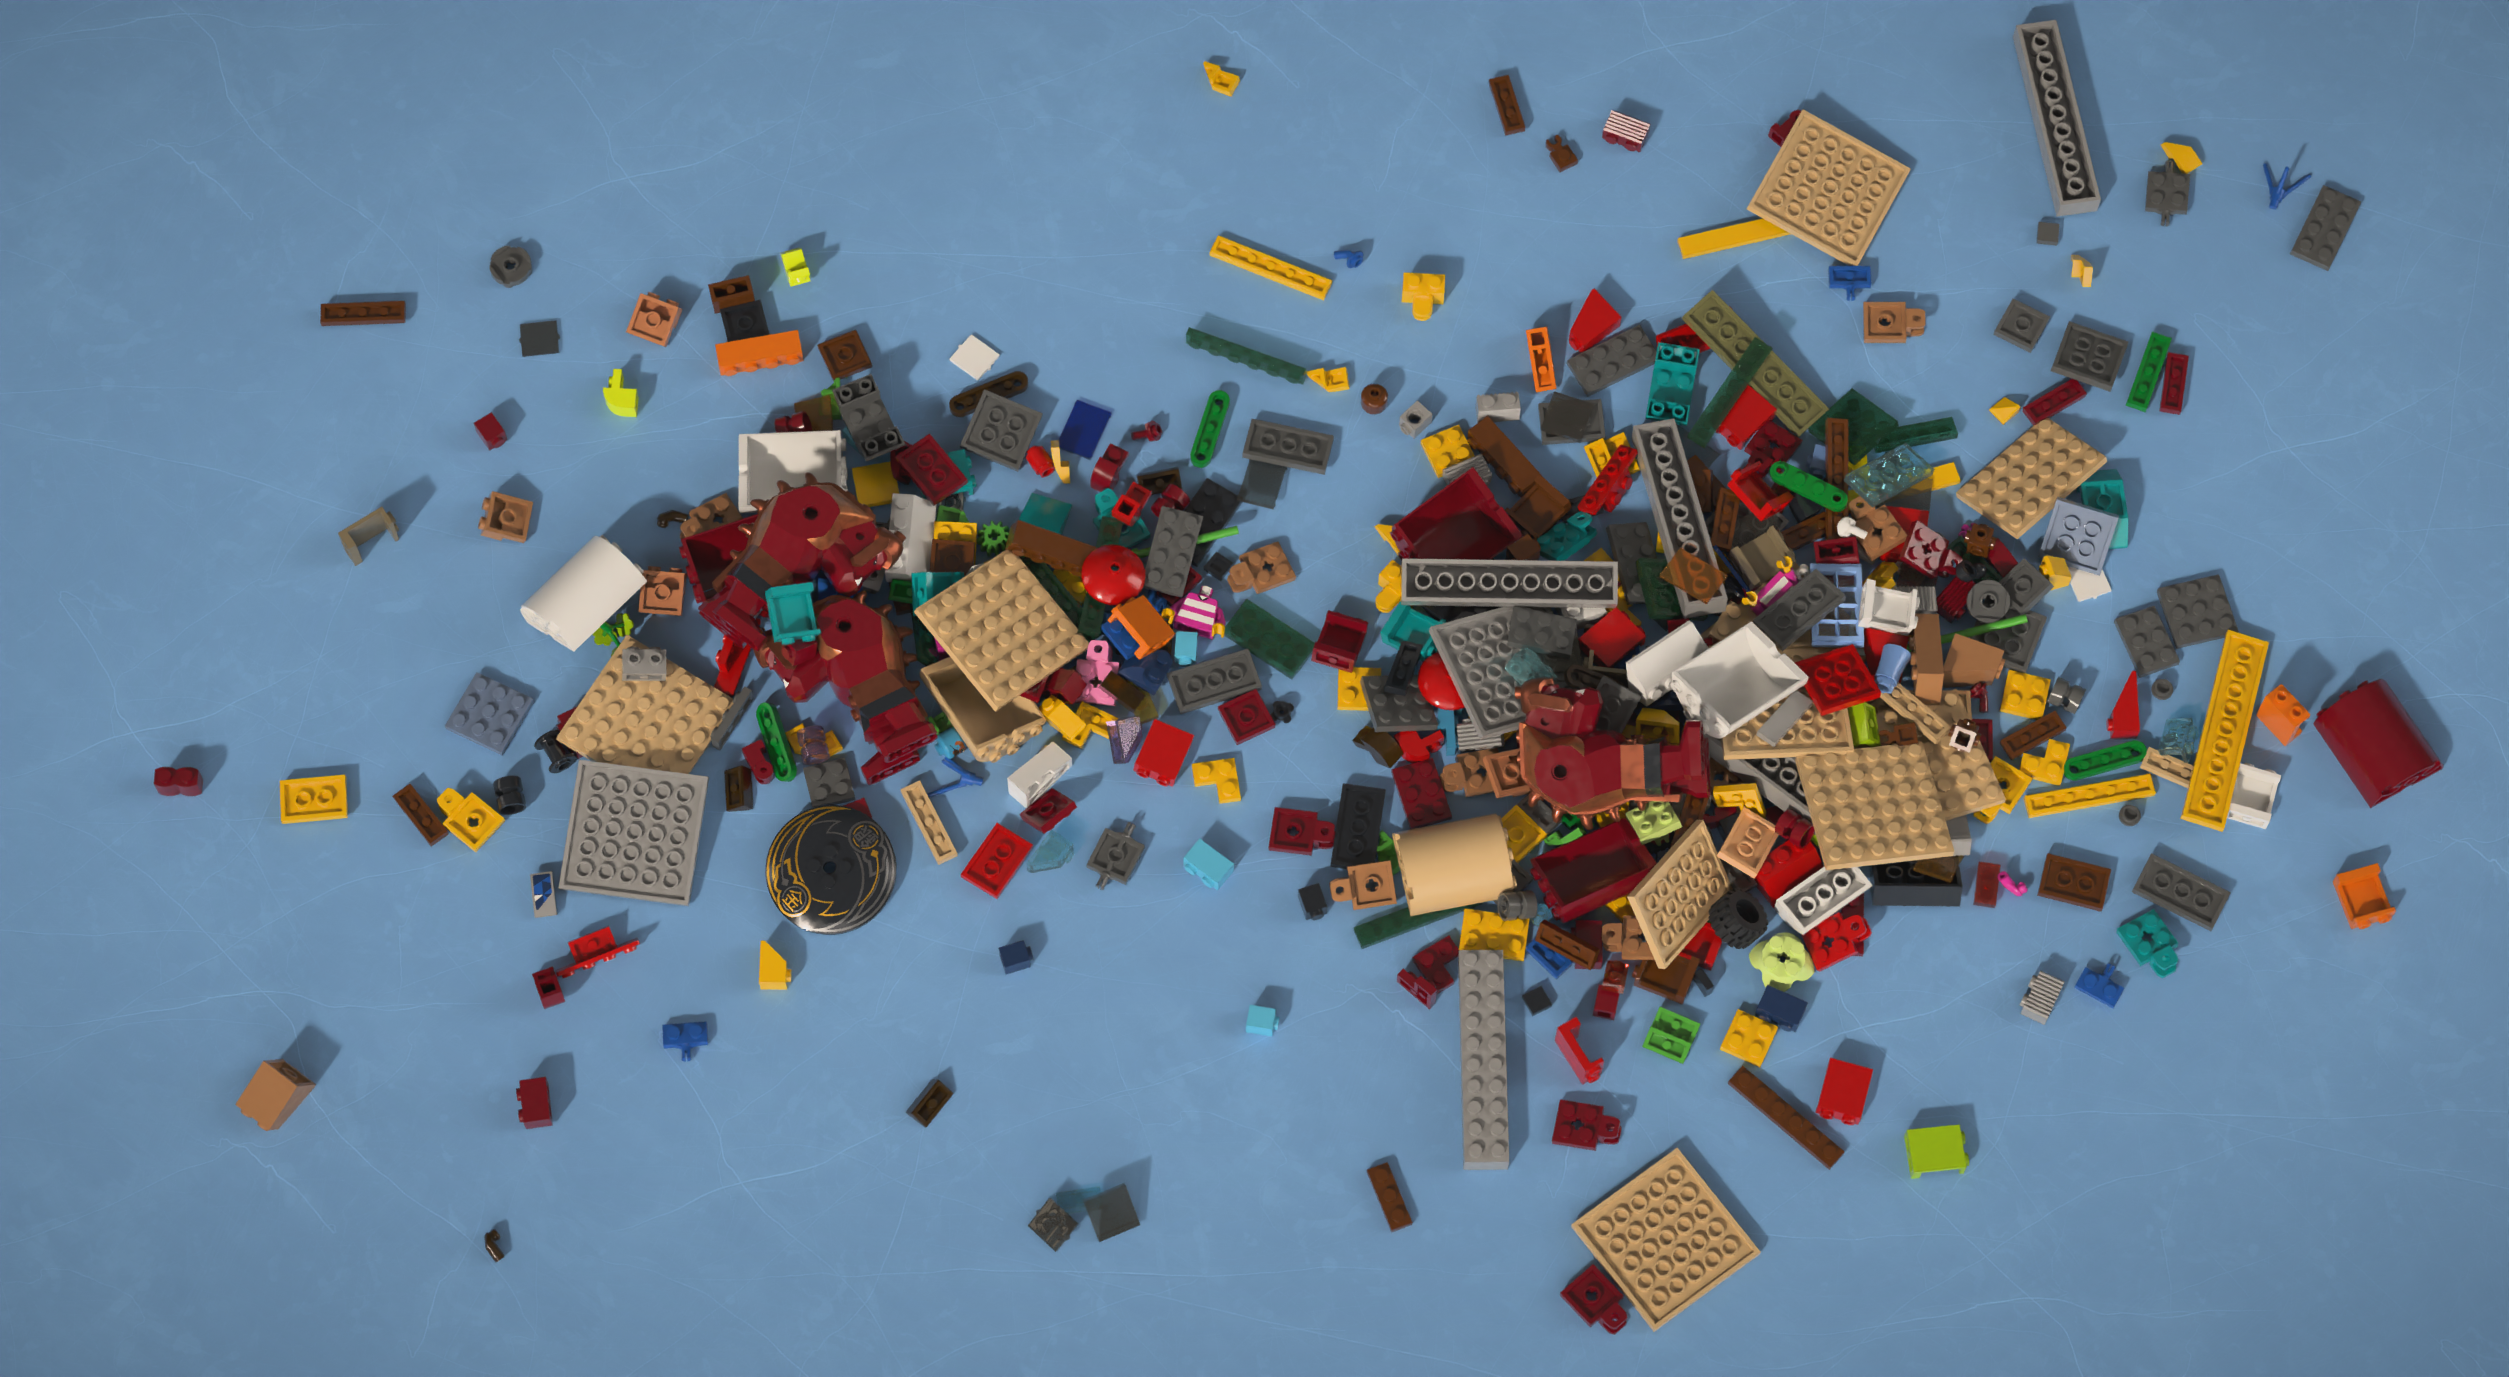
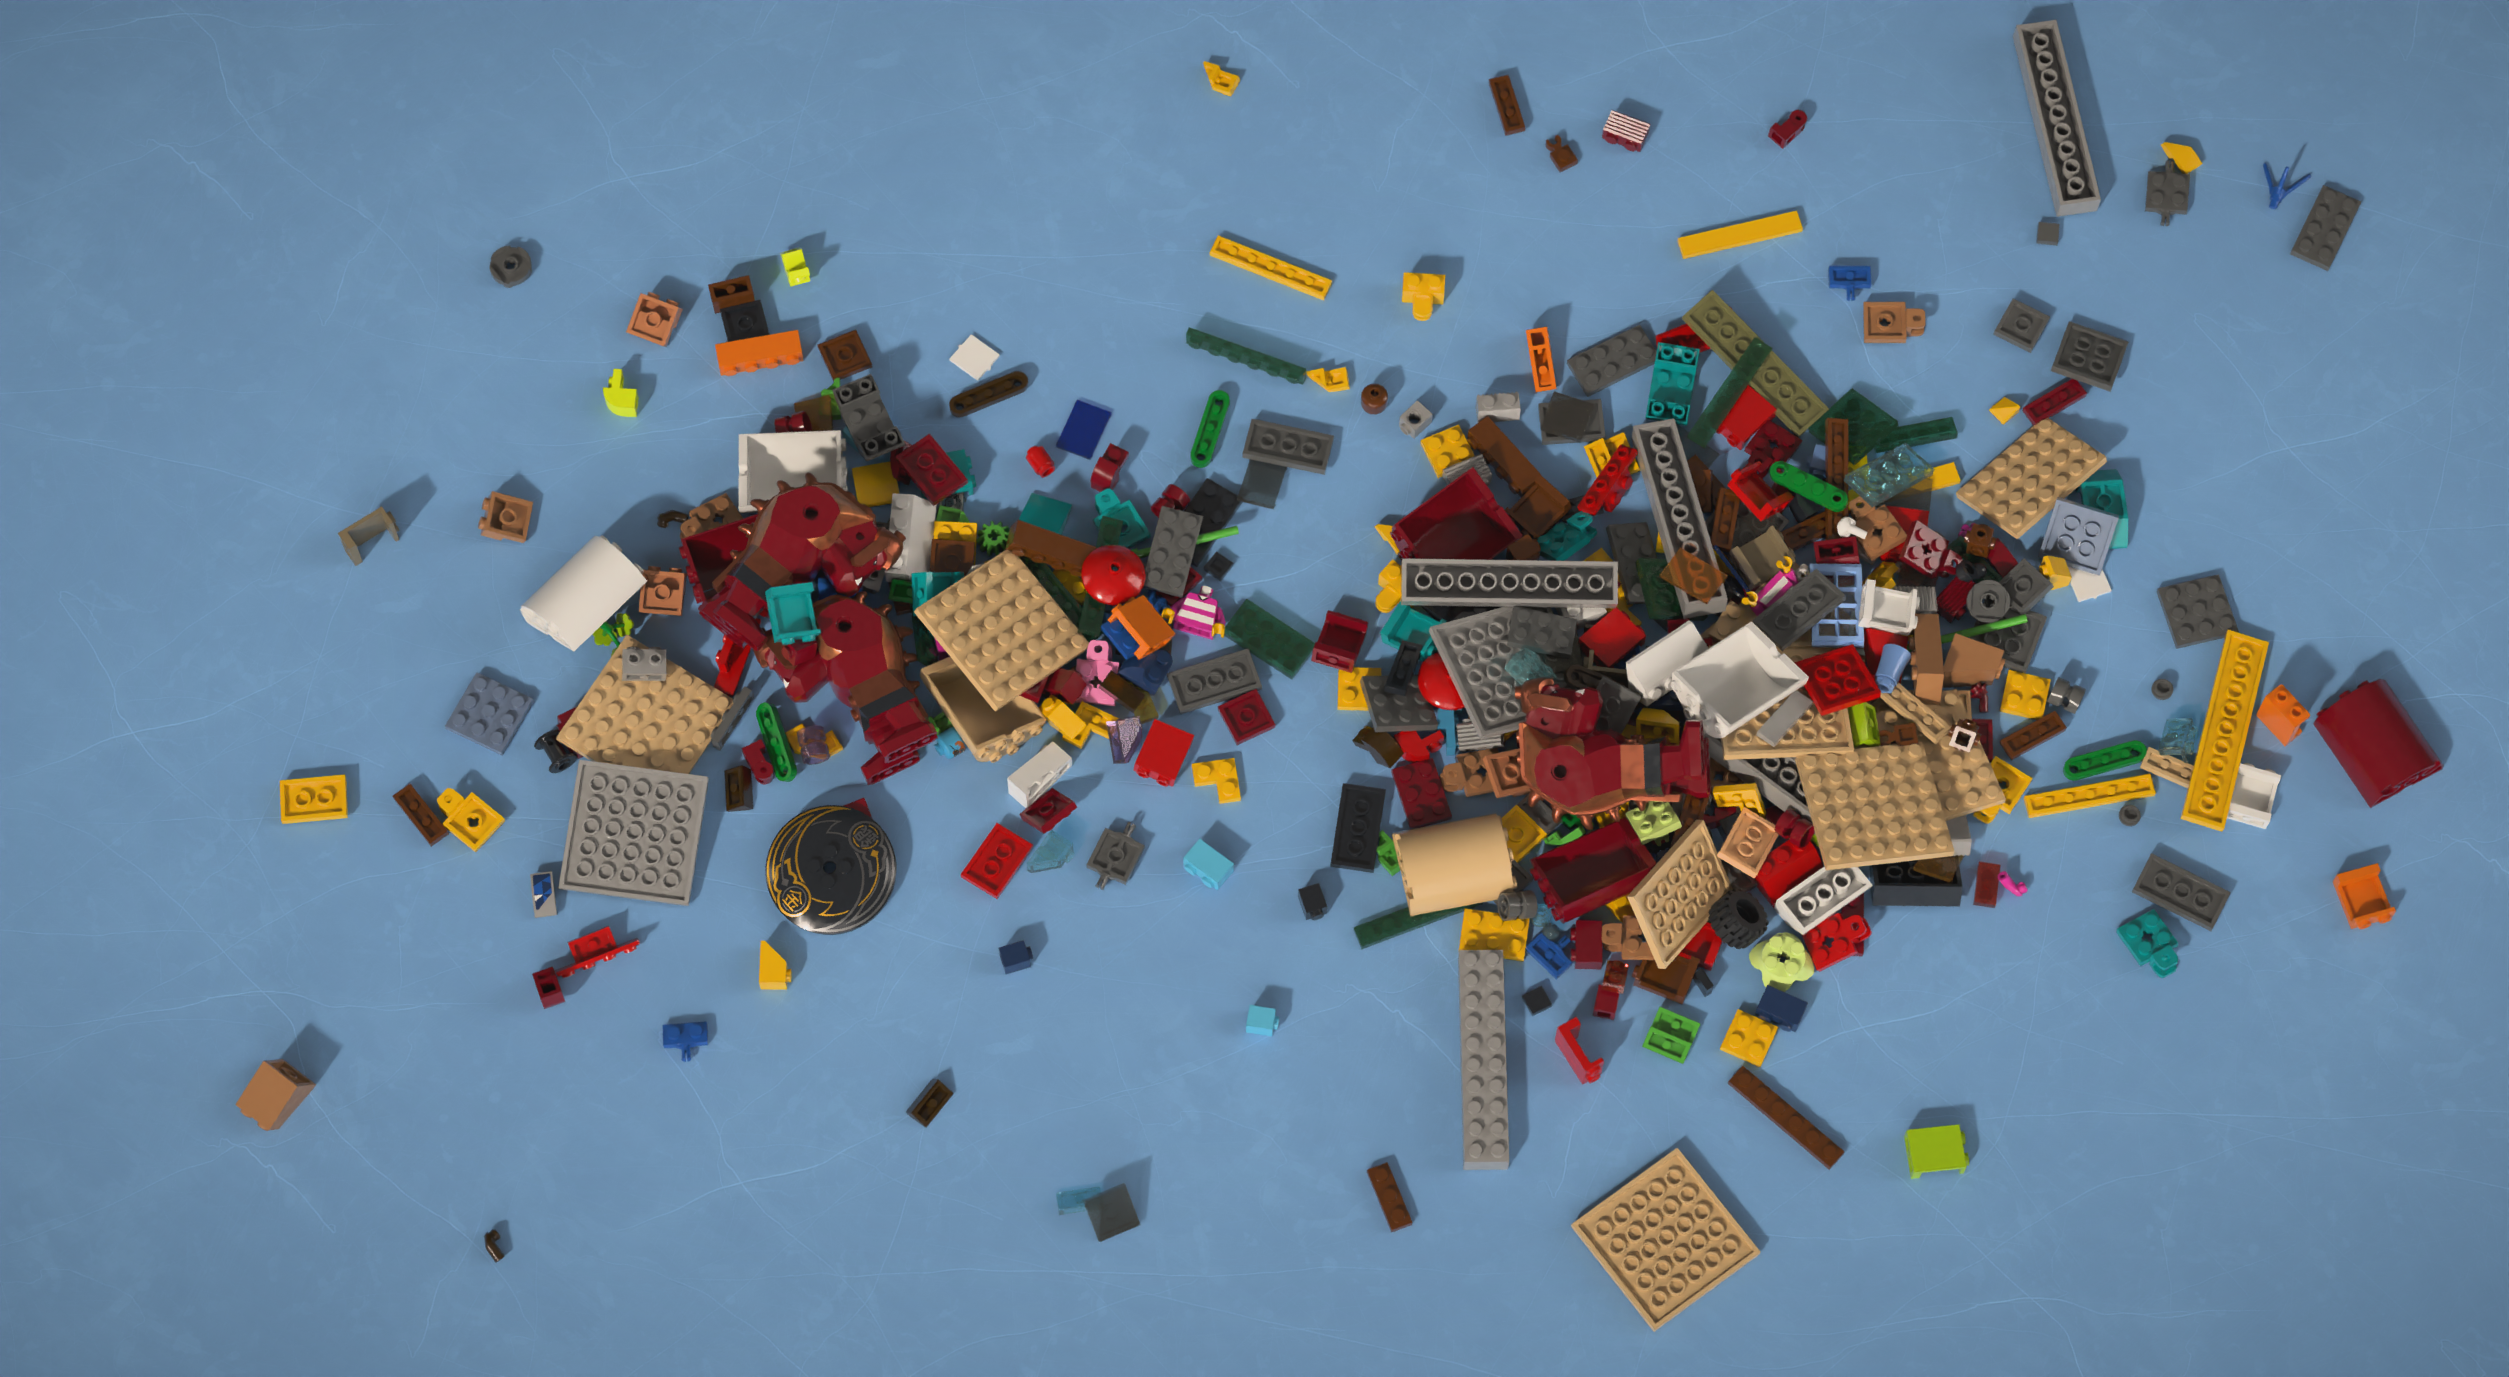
(173, 782): dark red brick -> none
(363, 313): reddish brown plate -> none
(490, 431): dark red brick -> none
(509, 798): black wheel -> none
(535, 1103): dark red brick -> none
(539, 338): clear smoke piece -> none
(829, 783): dark grey plate -> none
(929, 822): tan plate -> none
(966, 778): blue plant -> none
(1001, 430): dark grey plate -> none
(1053, 1224): clear smoke piece -> none
(1061, 467): yellow slope -> none
(1131, 504): red brick -> none
(1152, 432): dark red plate -> none
(1159, 480): dark brown slope -> none
(1186, 648): medium azure brick -> none
(1251, 571): medium nougat plate -> none
(1282, 706): black plate -> none
(1311, 832): dark red plate -> none
(1354, 258): blue plate -> none
(1355, 885): medium nougat plate -> none
(1420, 988): dark red plate -> none
(1432, 961): dark red plate -> none
(1567, 944): reddish brown plate -> none
(1593, 323): red slope -> none
(1595, 1127): dark red plate -> none
(1606, 1303): dark red plate -> none
(1828, 189): tan plate -> none
(1844, 1091): red panel -> none
(2042, 997): light grey brick -> none
(2051, 767): yellow plate -> none
(2074, 882): reddish brown plate -> none
(2082, 269): yellow slope -> none
(2100, 986): blue plate -> none
(2125, 716): red slope -> none
(2146, 641): dark grey plate -> none
(2148, 372): green plate -> none
(2174, 383): dark red plate -> none

